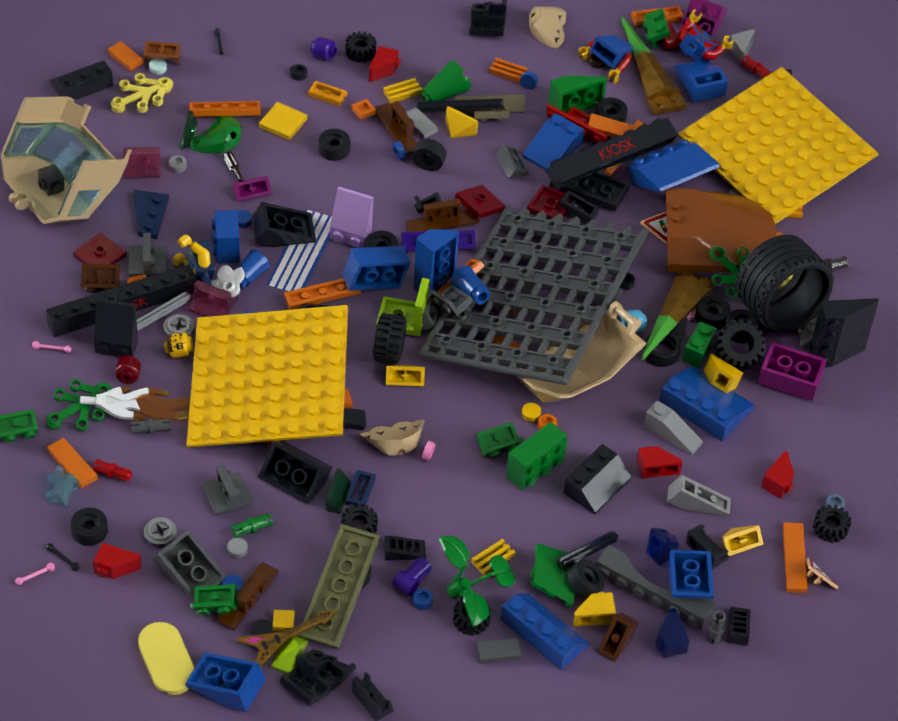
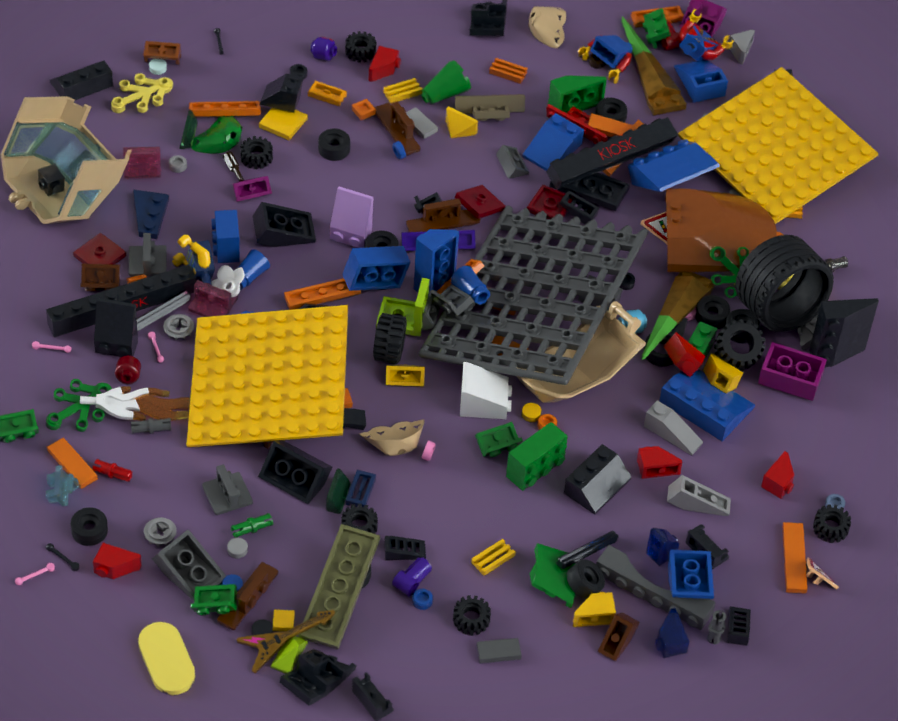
(125, 56): orange tile -> none
(152, 335): none -> bright pink hinge
(178, 345): yellow head -> none
(227, 680): blue slope -> none
(244, 218): blue tile -> none
(256, 160): none -> black tyre
(283, 92): none -> black slope
(301, 259): white sticker -> none
(433, 148): black tyre -> none
(461, 105): black axle -> none
(475, 604): green plant -> none
(484, 393): none -> white slope
(529, 80): blue tile -> none
(542, 629): blue slope -> none
(684, 354): none -> red slope
(742, 539): yellow slope -> none
(755, 67): red axle -> none

